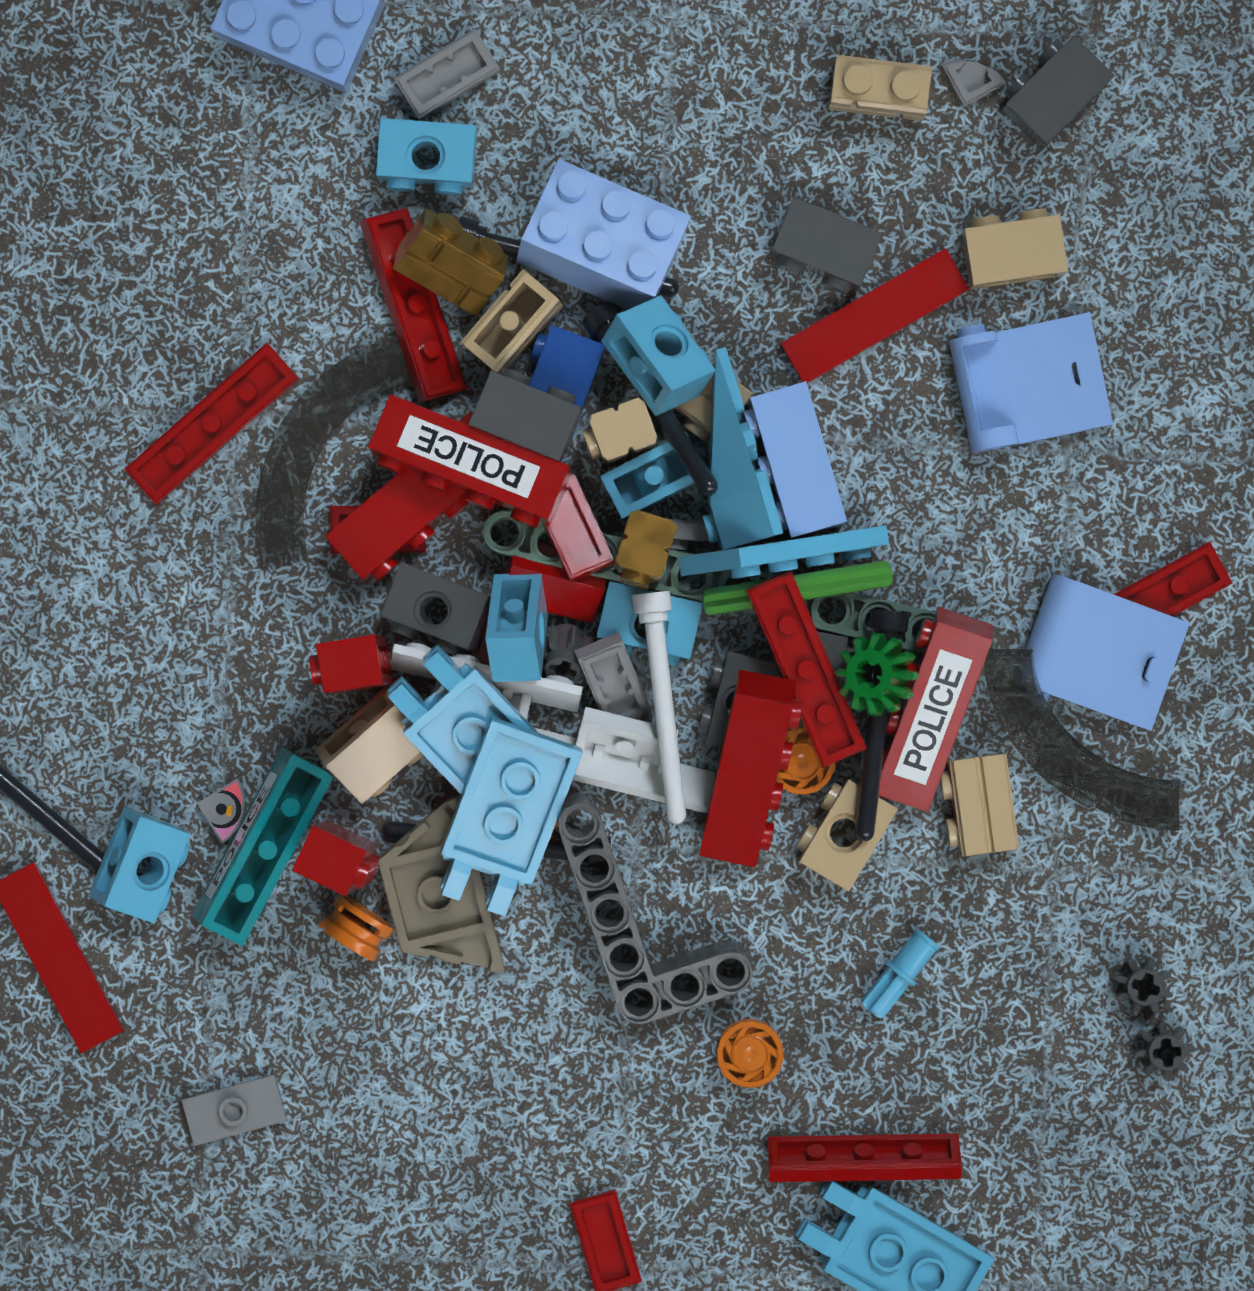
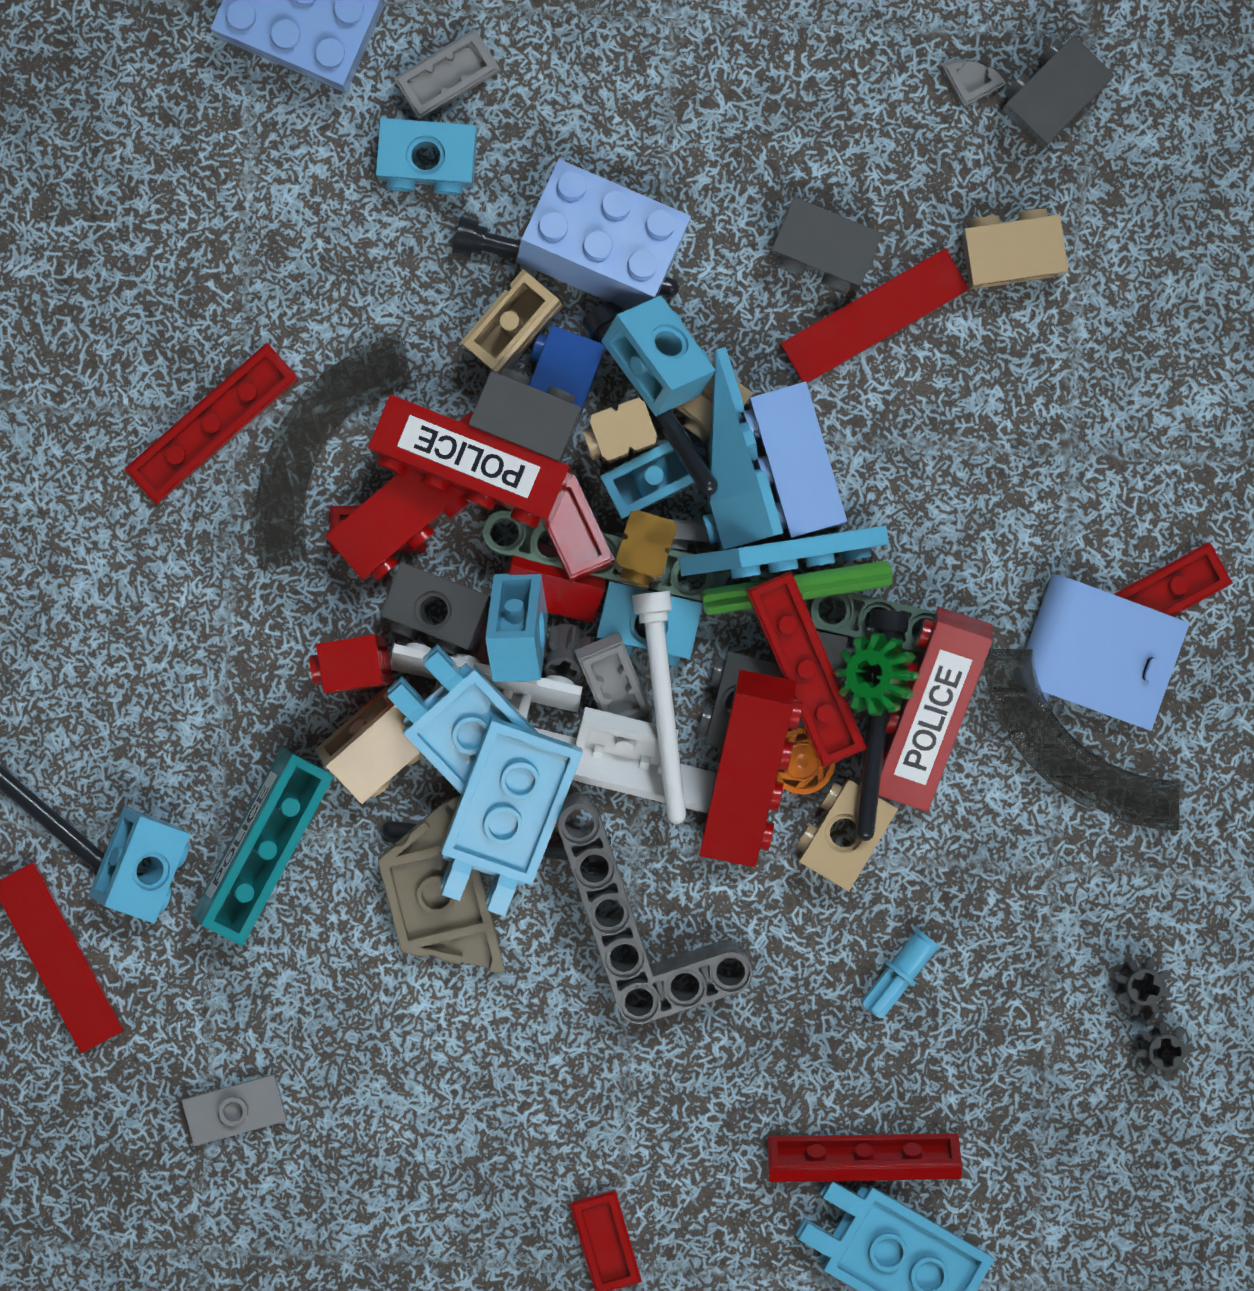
(225, 809): tile -> none
(337, 858): red brick -> none
(352, 931): orange wheel -> none
(413, 312): red tile -> none
(451, 261): pearl gold brick -> none
(749, 1053): orange wheel -> none
(880, 87): tan brick -> none
(980, 805): tan brick -> none
(1022, 383): light blue door -> none

